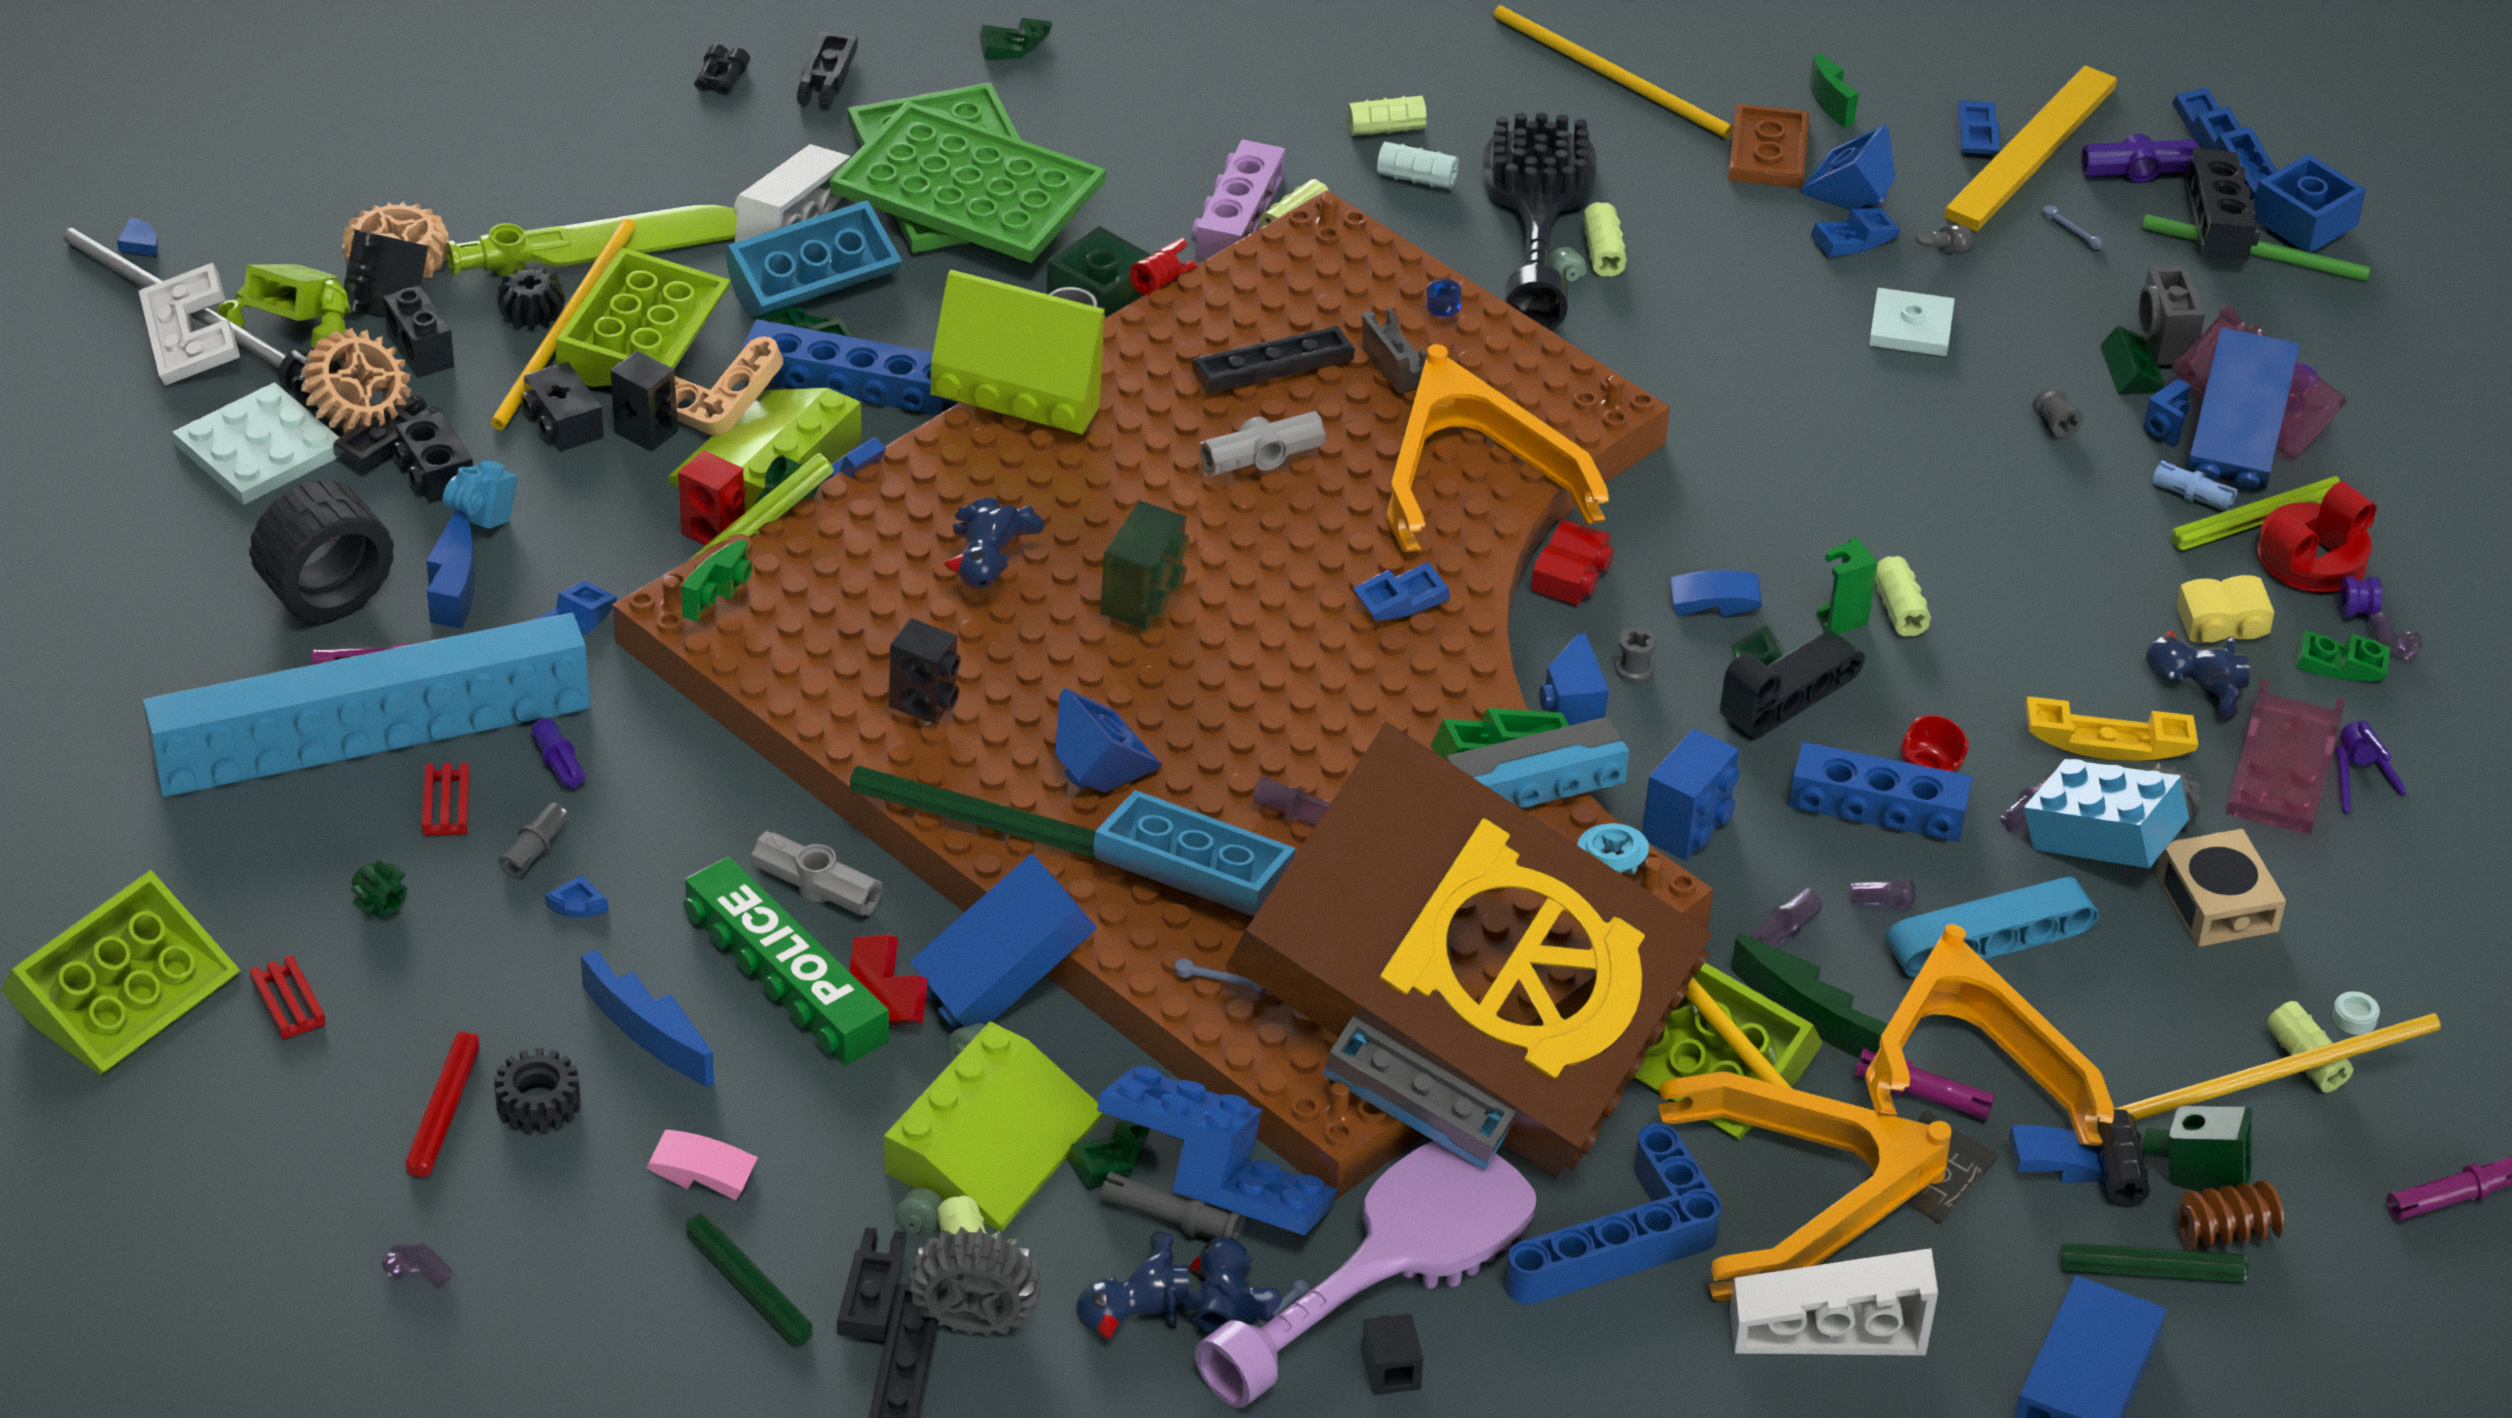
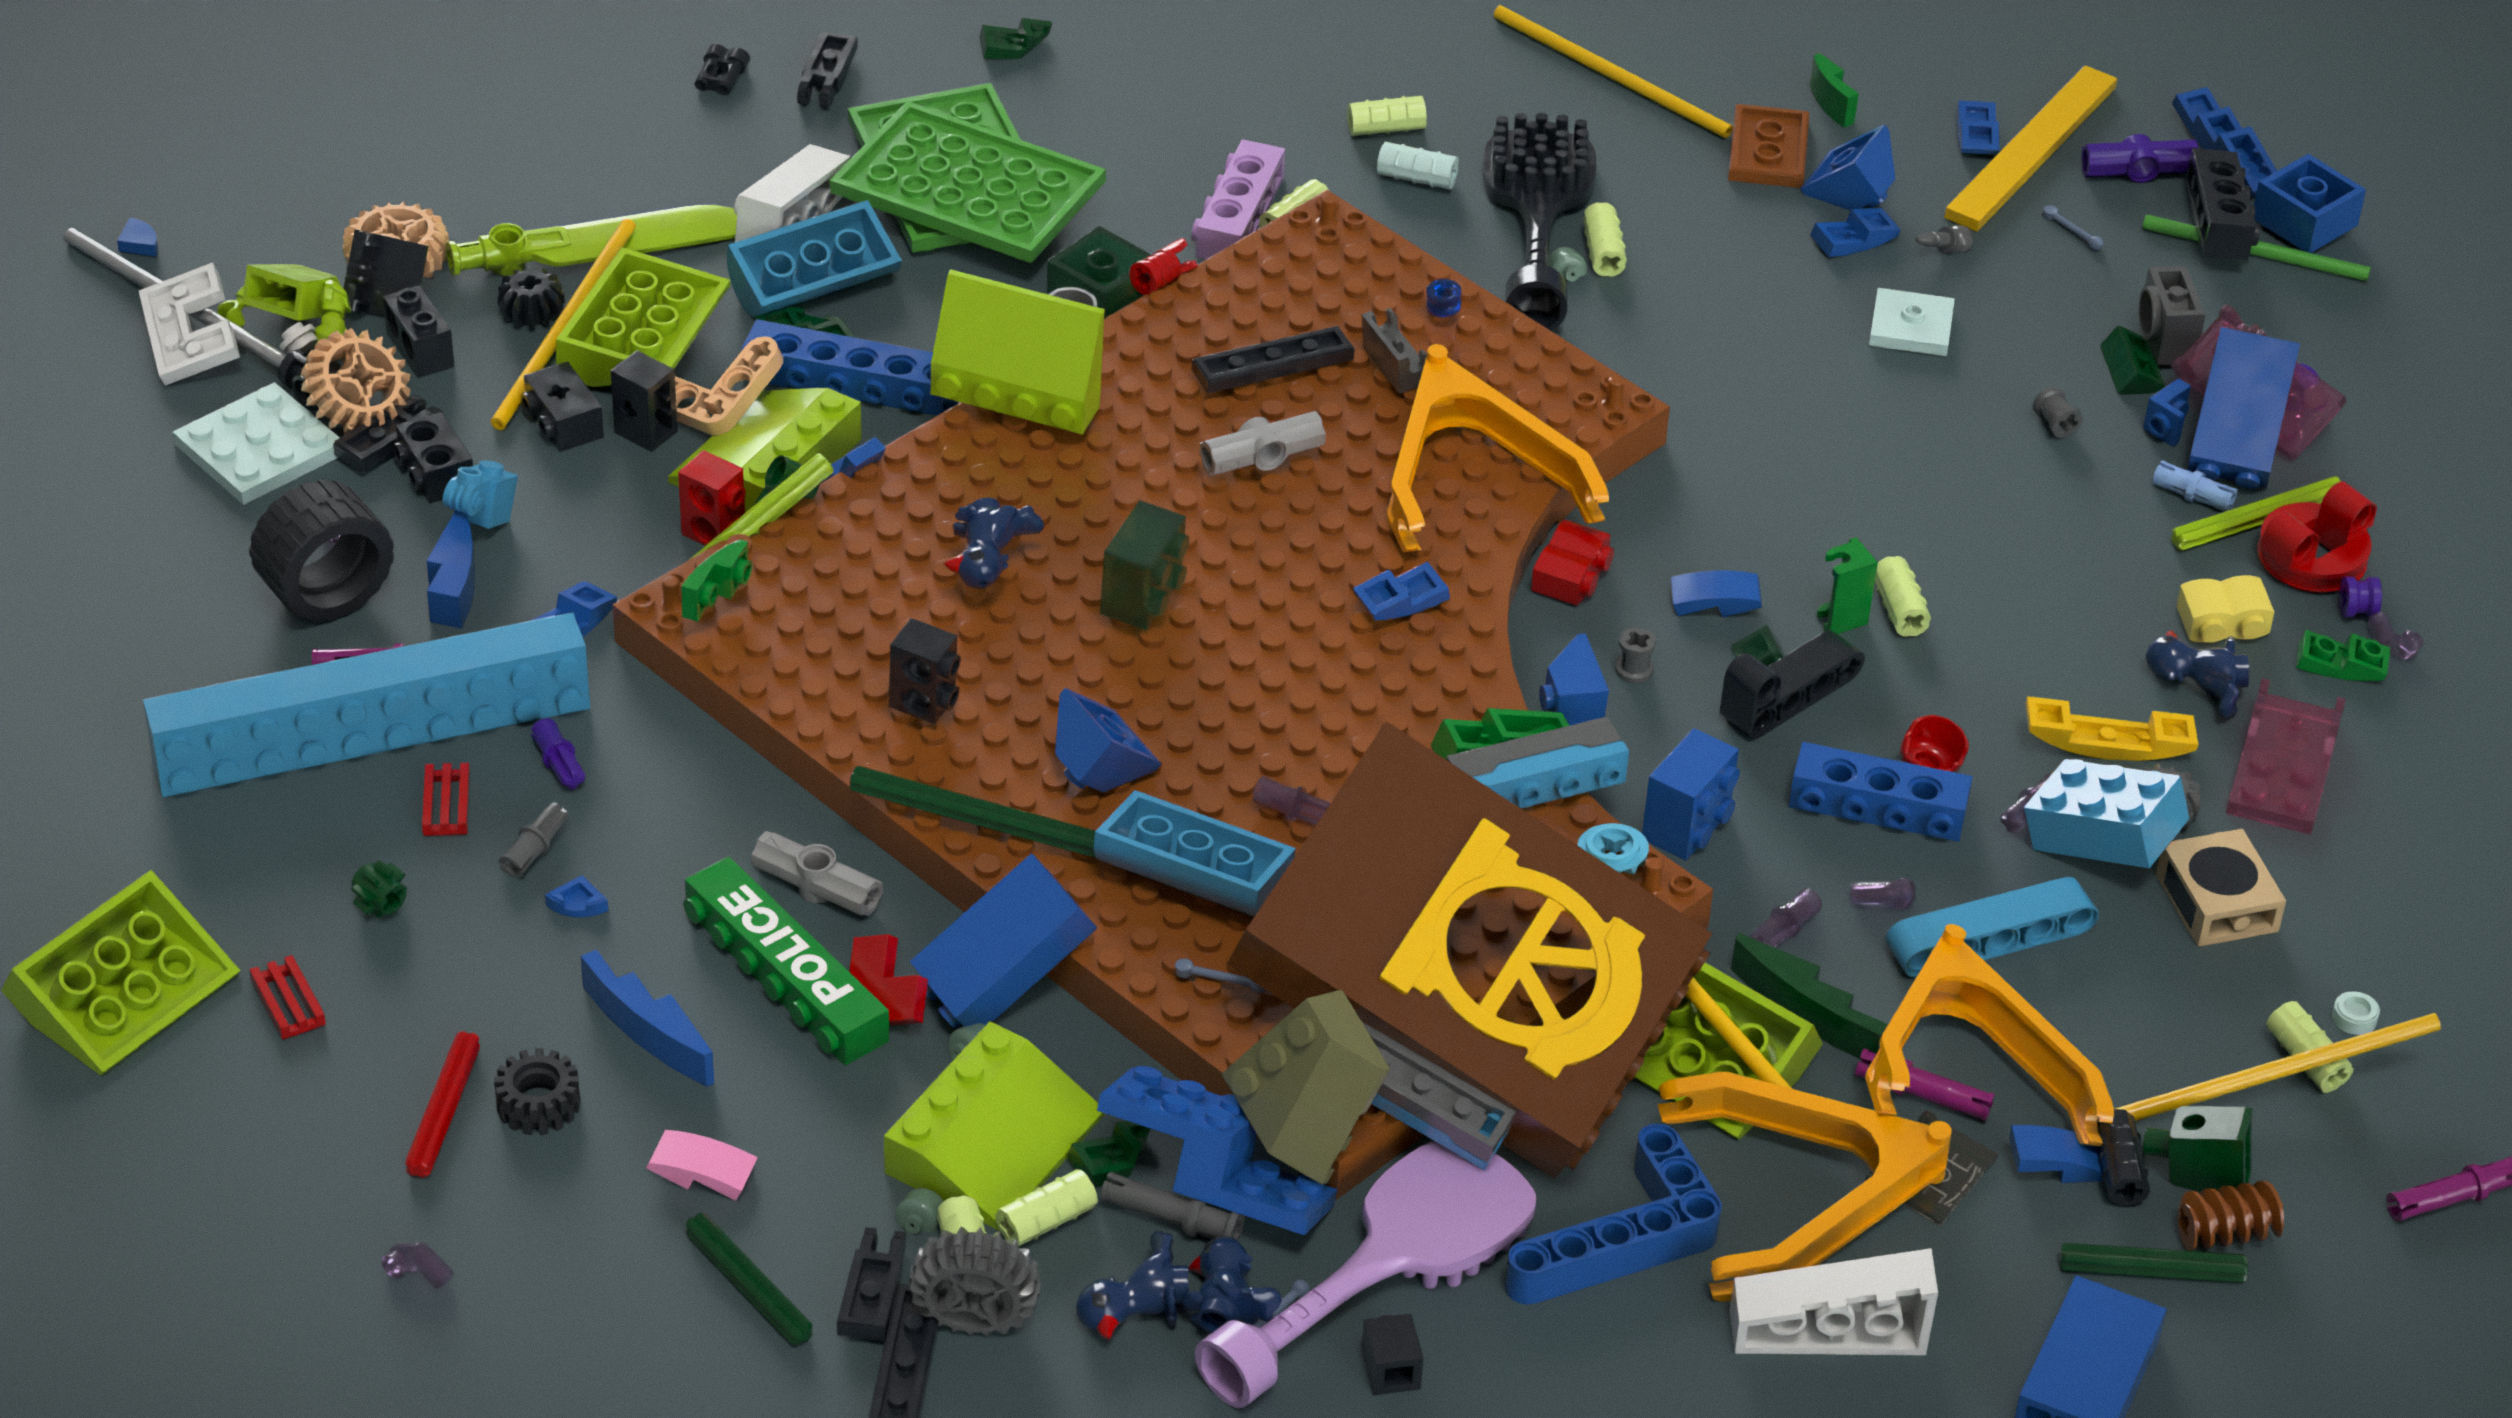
(298, 338): none -> white plate
(1047, 1207): none -> yellowish green axle
(1309, 1083): none -> olive wedge
(2363, 748): dark purple plant -> none

